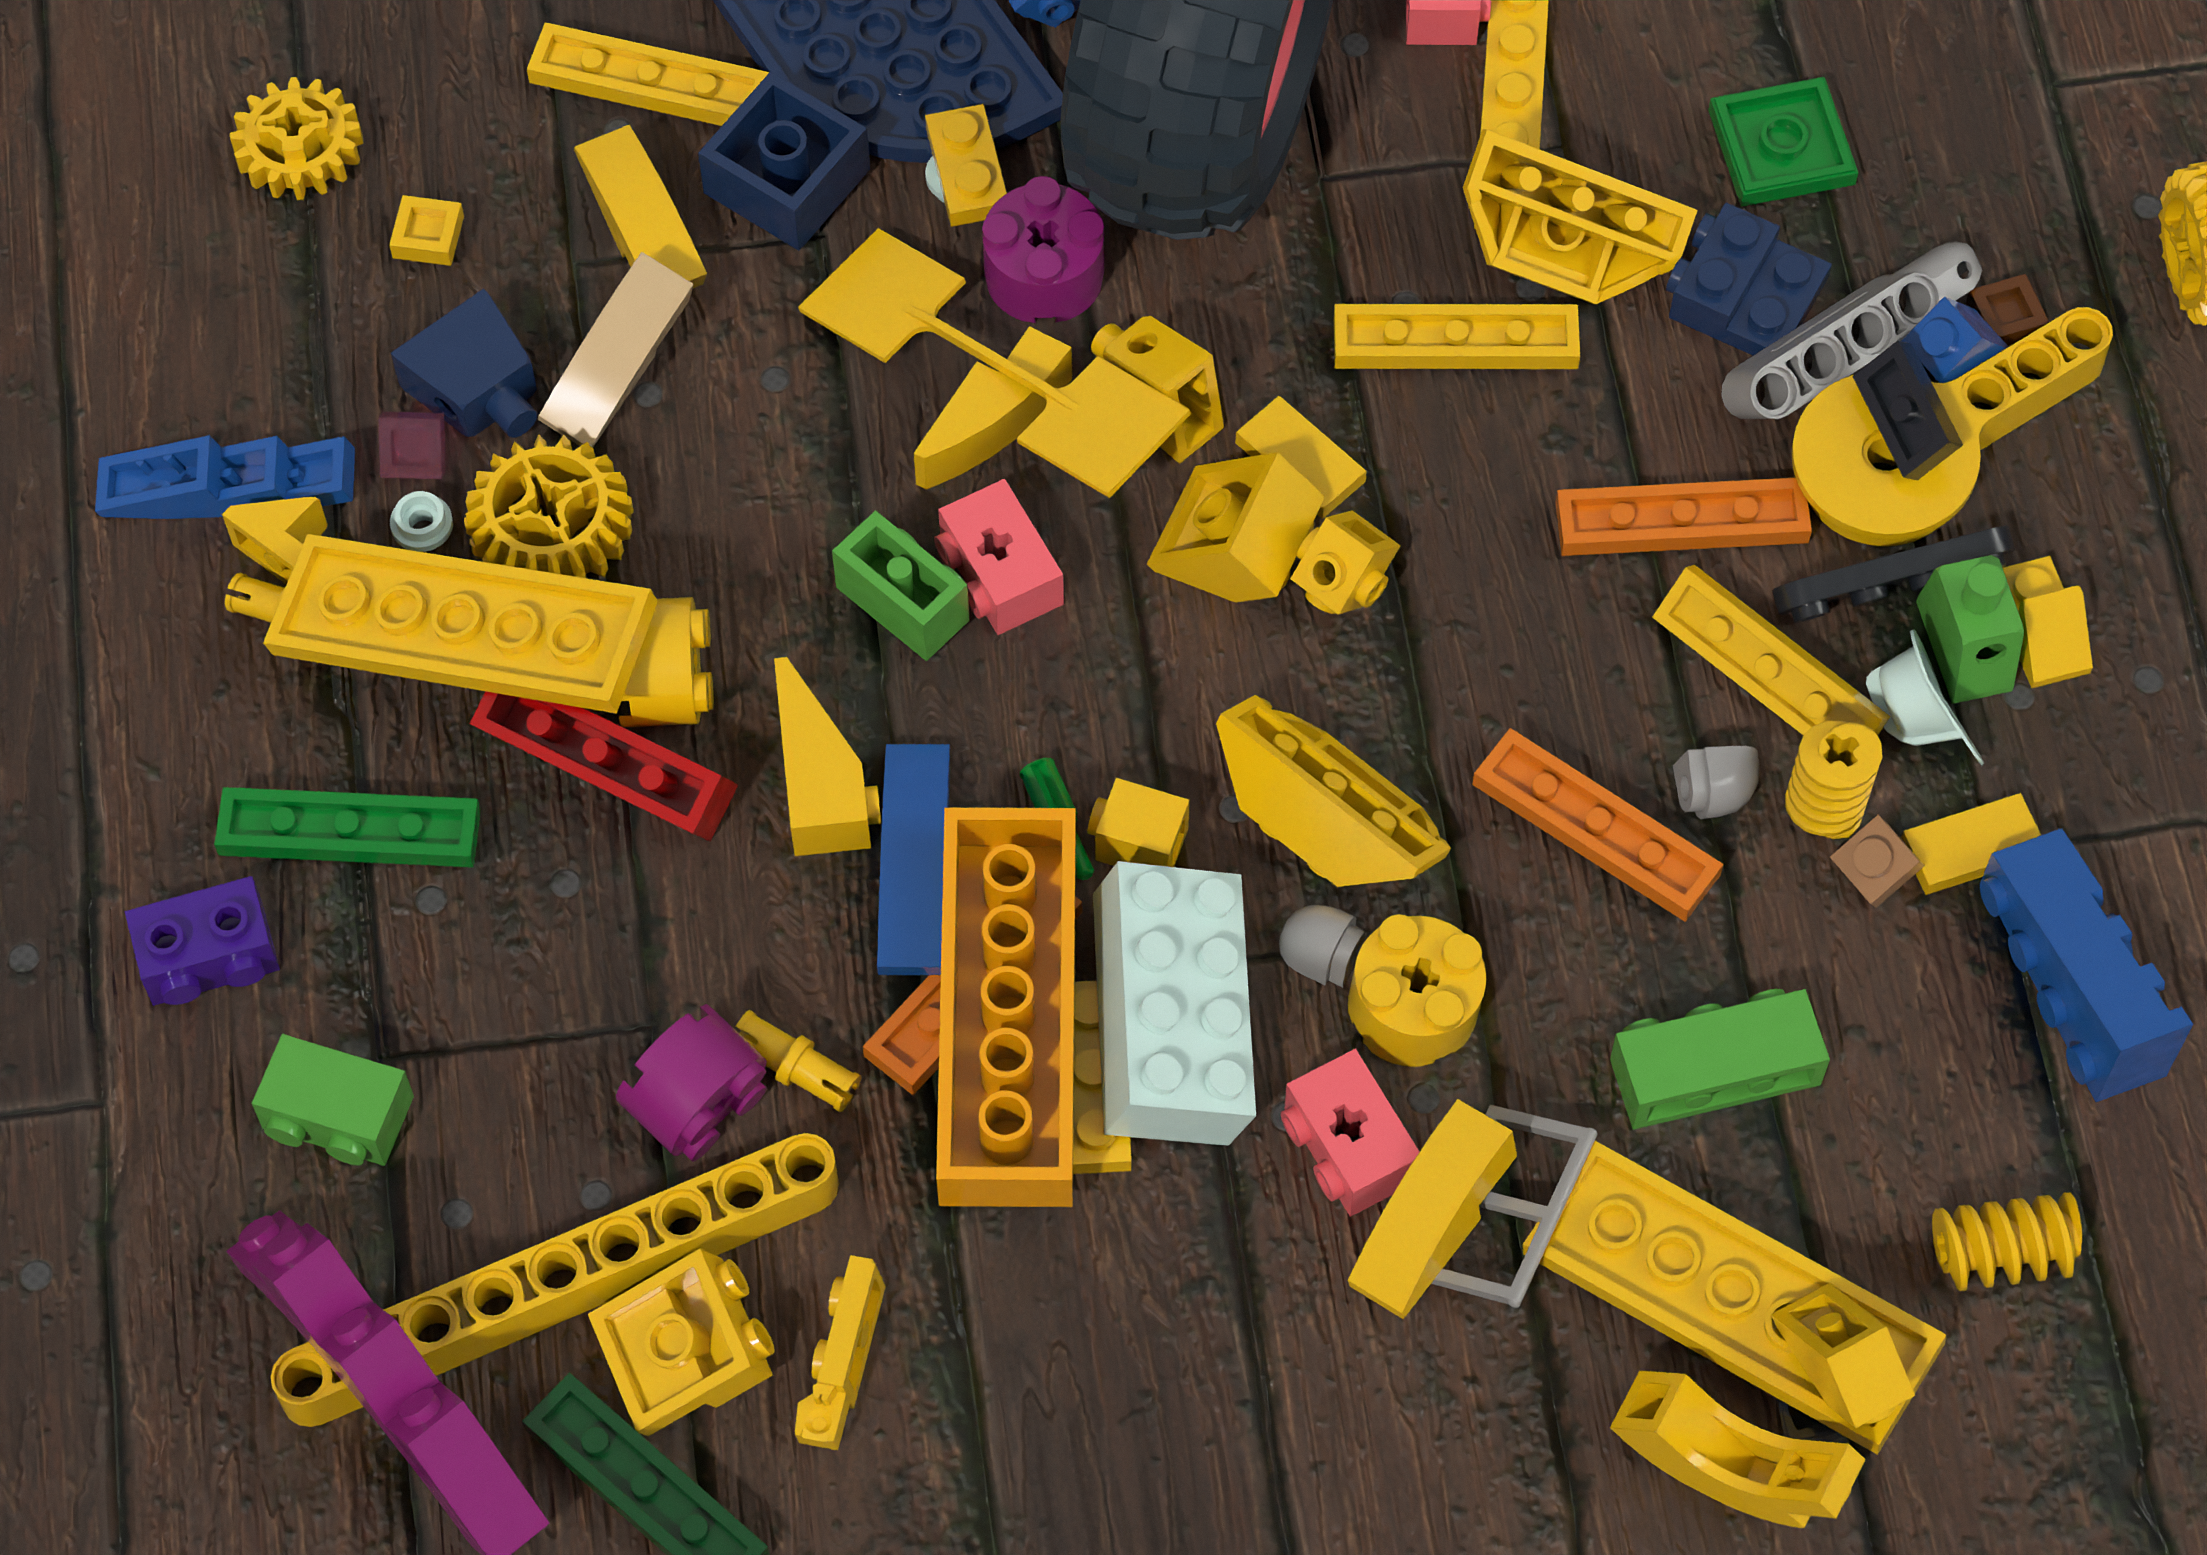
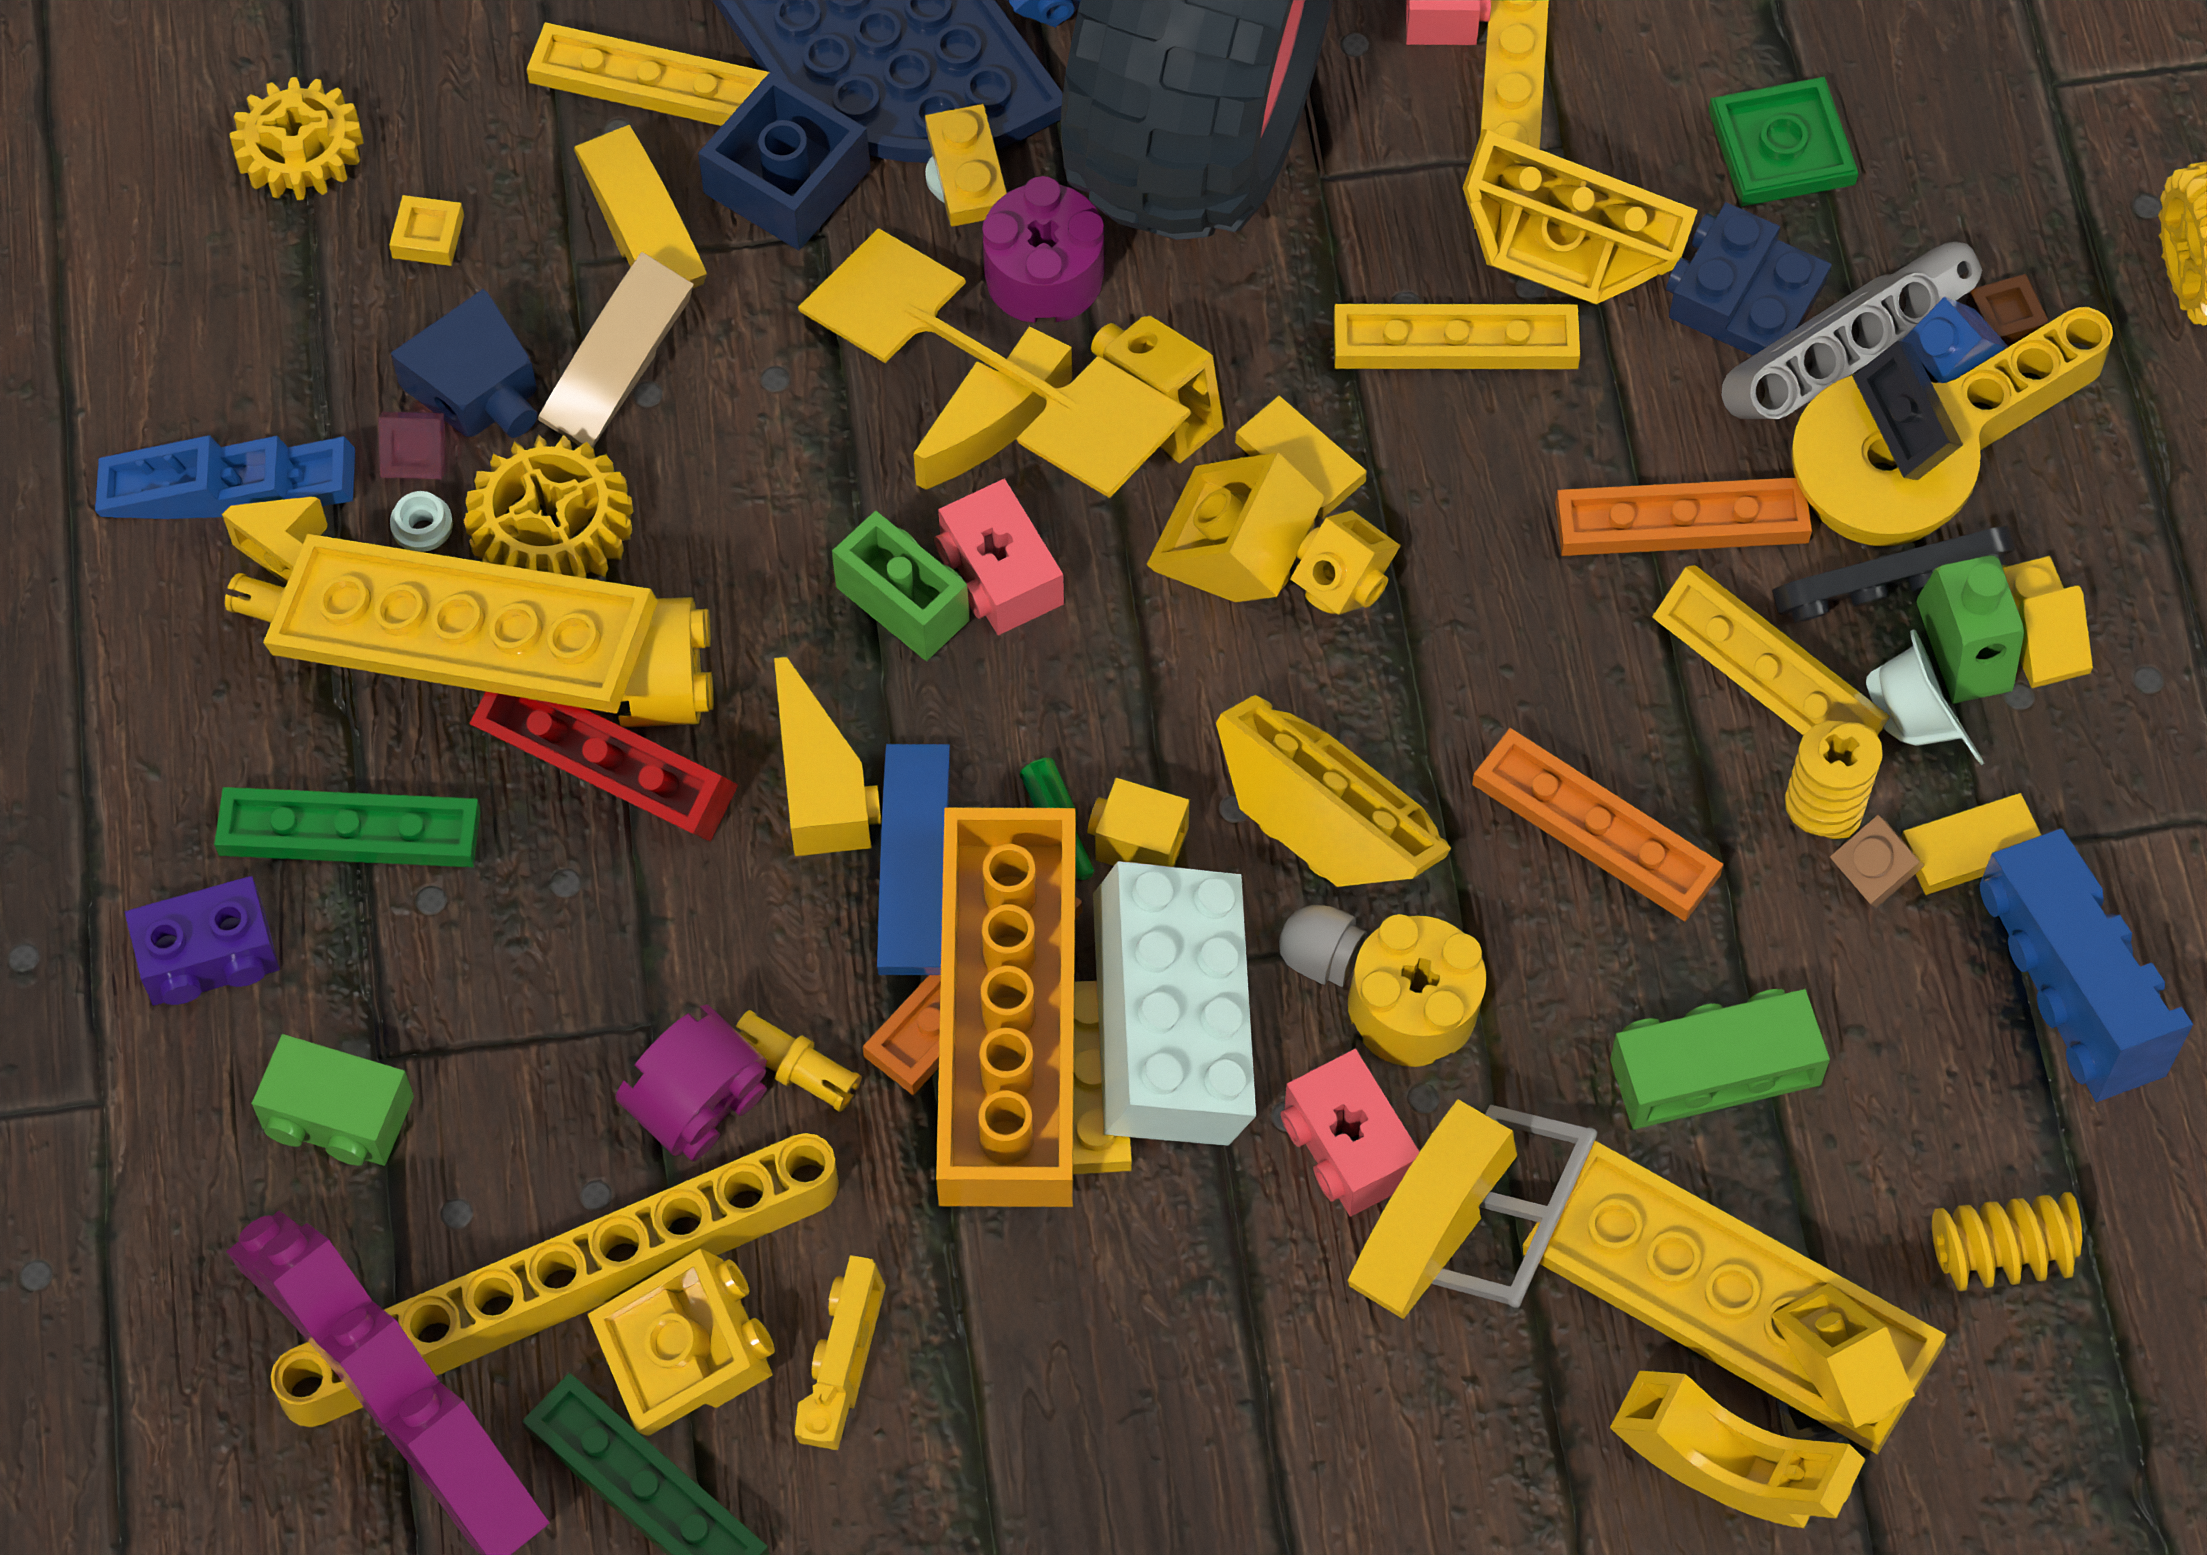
(1716, 779): light grey piece -> none

